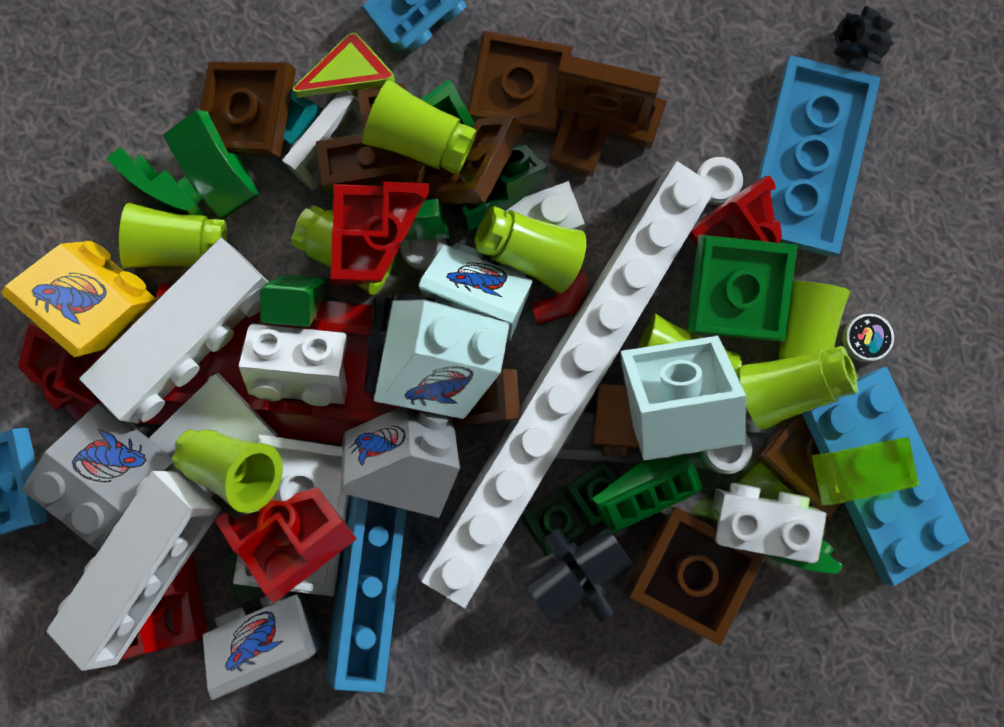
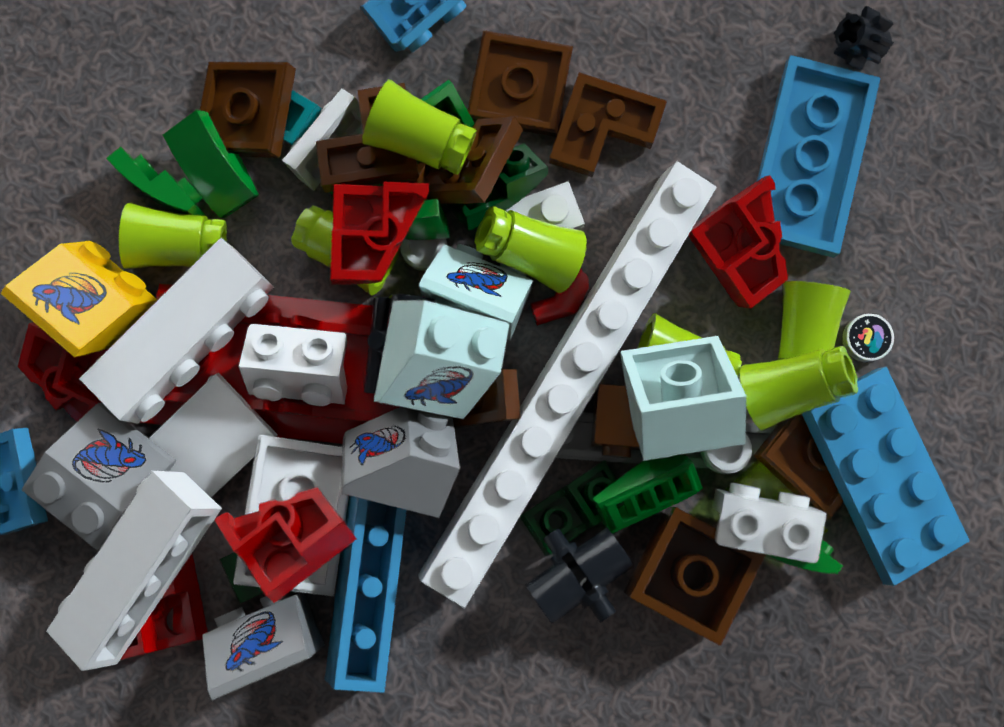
(234, 469): lime plant -> none
(292, 299): green slope -> none
(345, 68): piece -> none
(605, 91): reddish brown tile -> none
(724, 175): white tile -> none
(741, 288): green tile -> none
(865, 470): clear neon green tile -> none

